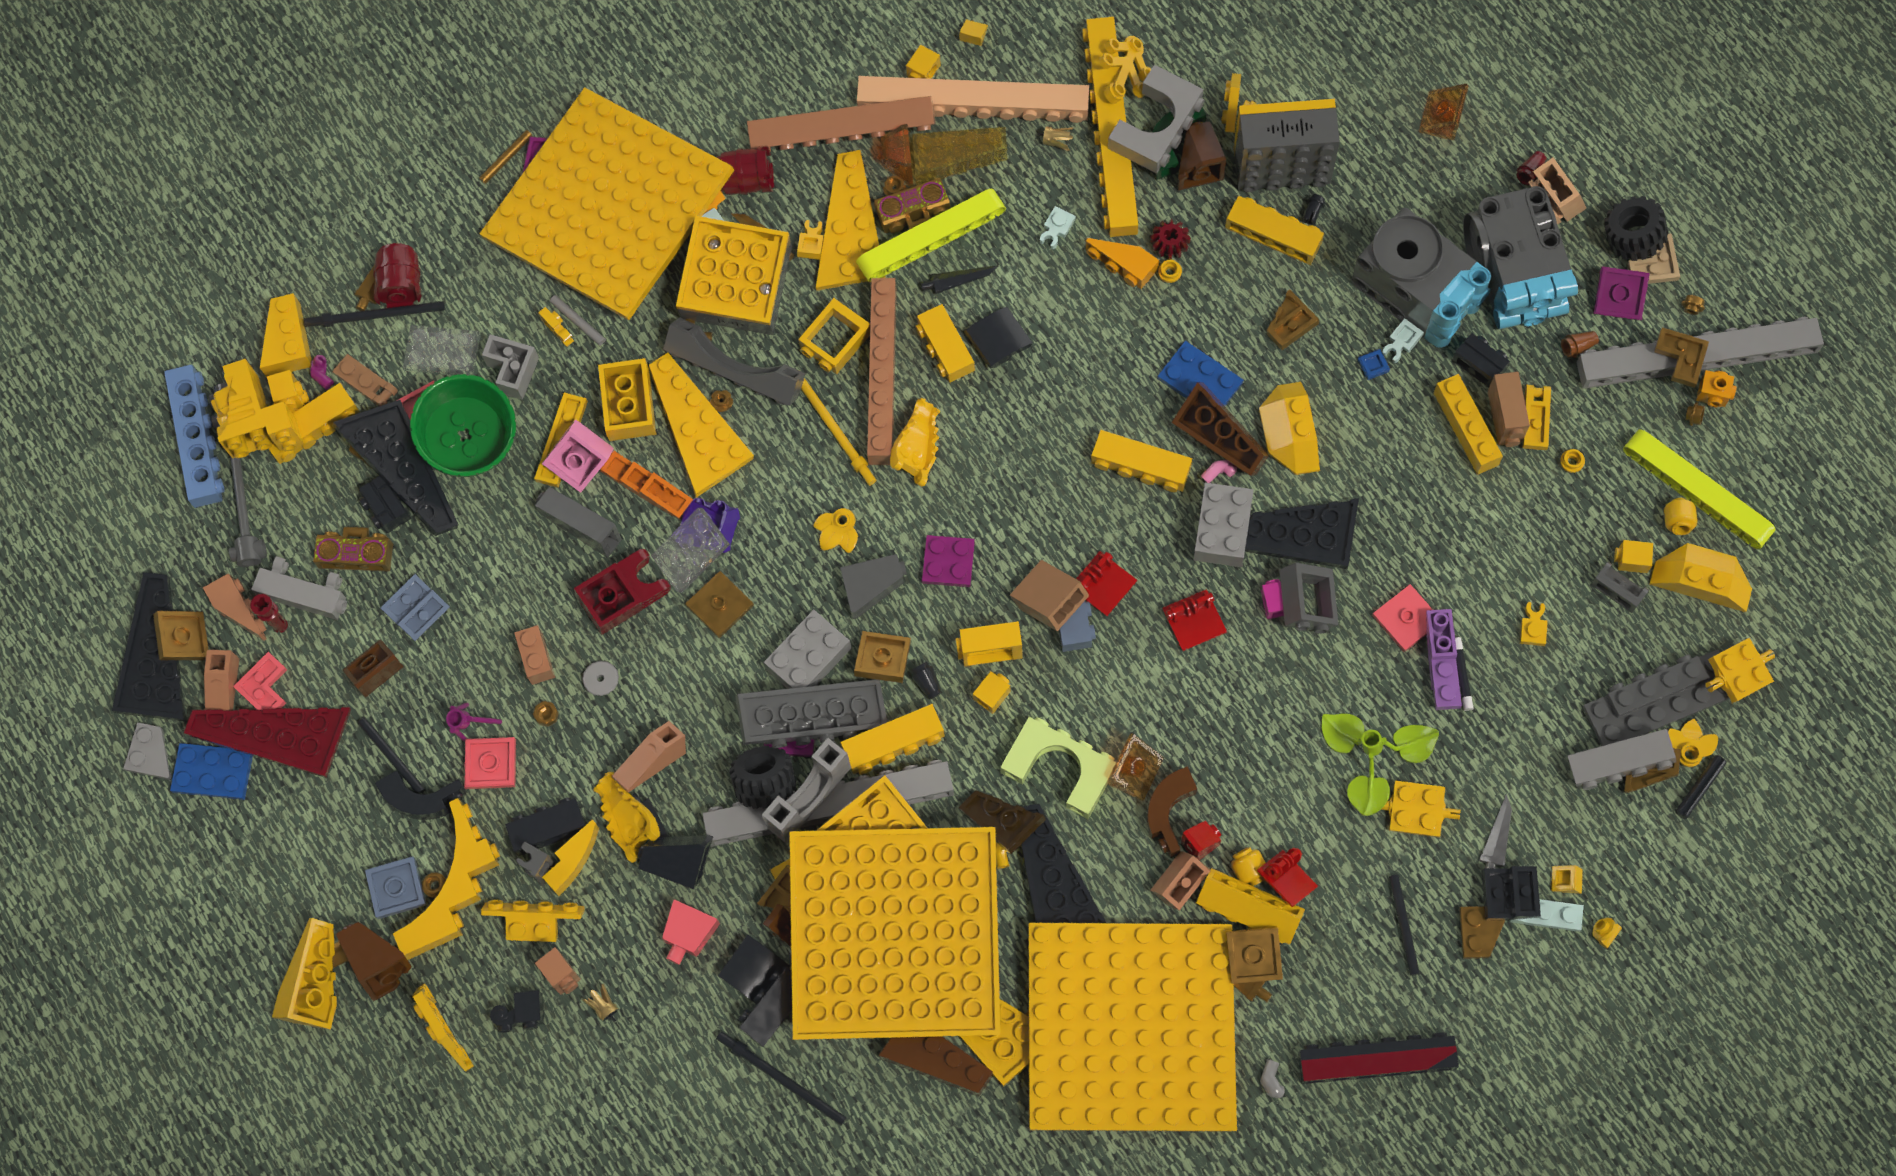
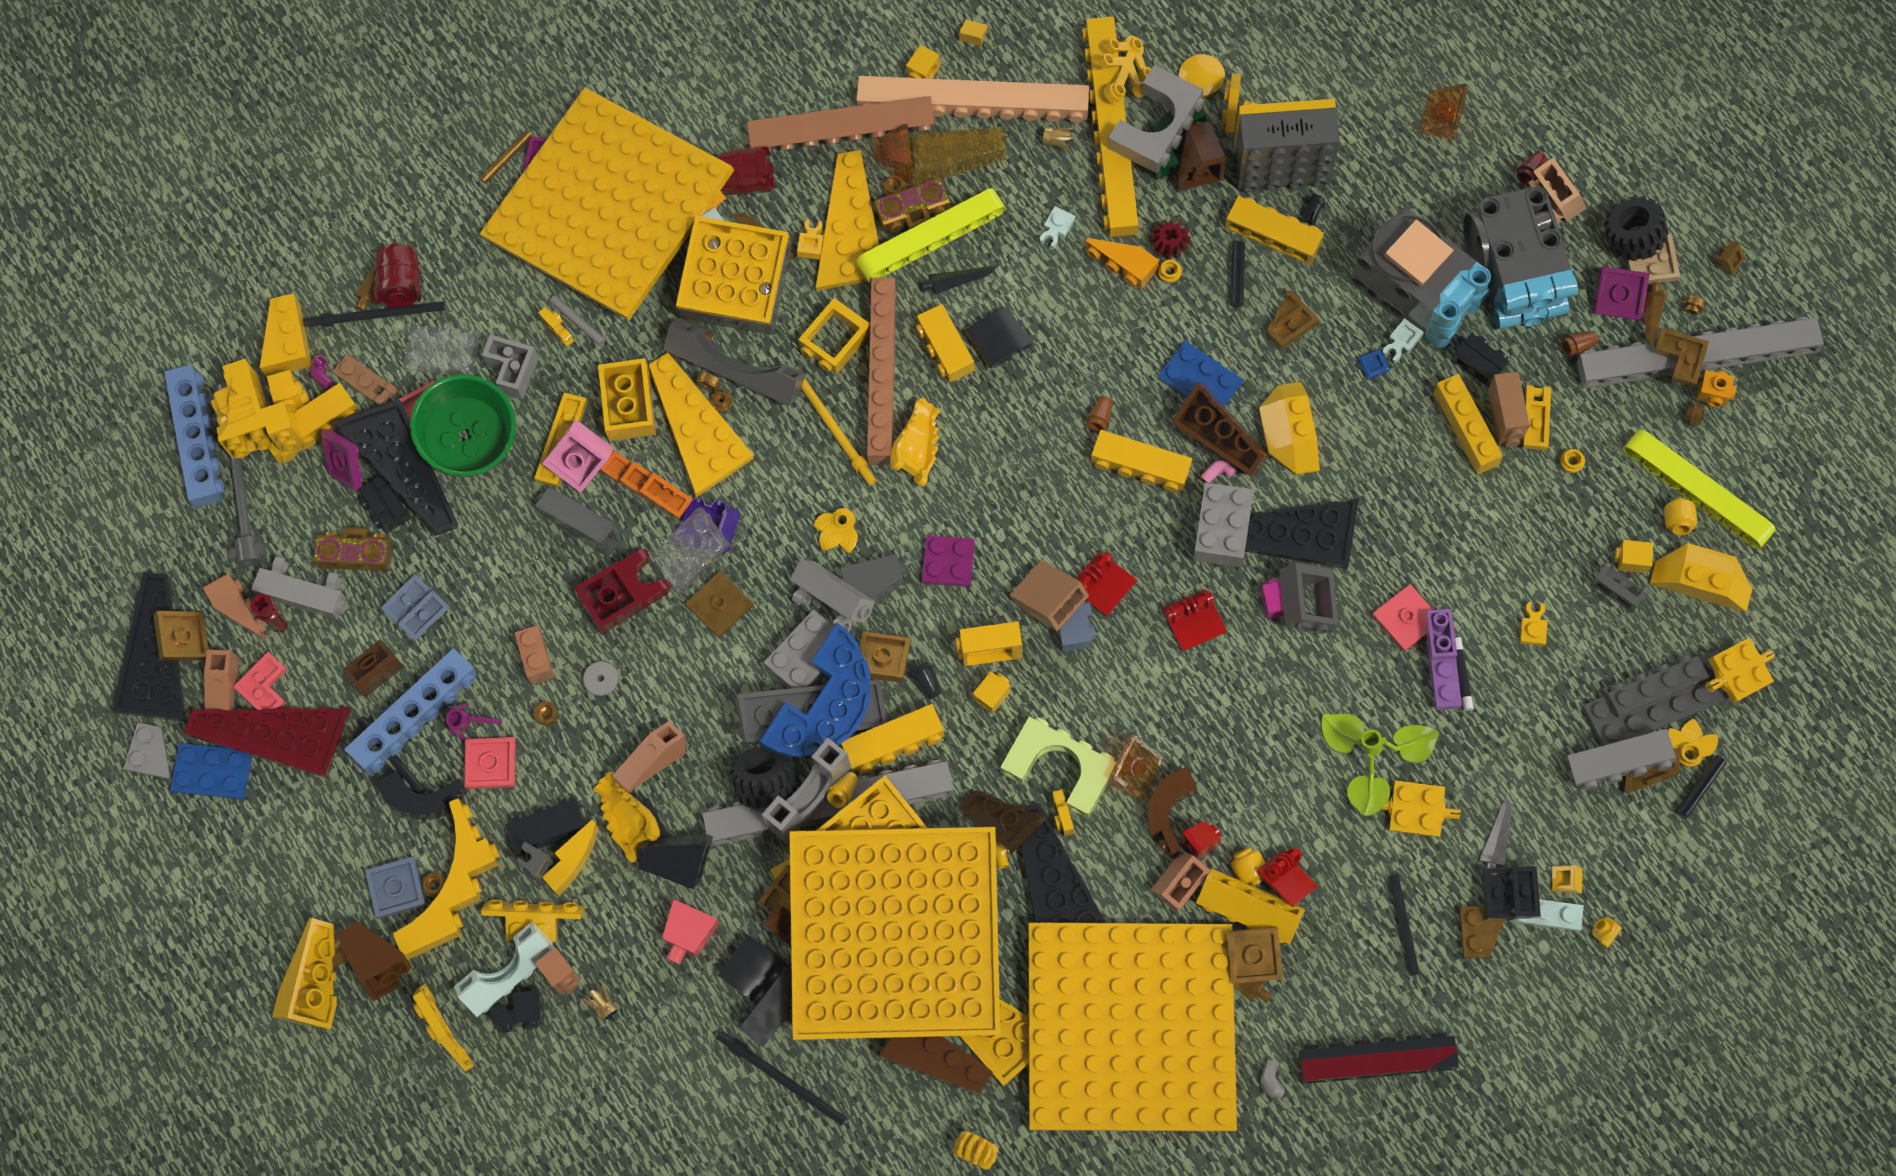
(341, 459): none -> magenta plate
(414, 699): none -> medium blue brick
(482, 990): none -> light aqua arch
(708, 381): none -> pearl gold tile
(832, 591): none -> light grey brick
(836, 709): none -> blue plate
(841, 792): none -> yellow cone
(975, 1150): none -> yellow gear
(1063, 819): none -> yellow plate
(1100, 414): none -> dark orange cone
(1203, 72): none -> yellow dish
(1237, 273): none -> black axle
(1418, 252): none -> light nougat tile
(1653, 311): none -> pearl gold bar
(1731, 257): none -> pearl gold tile

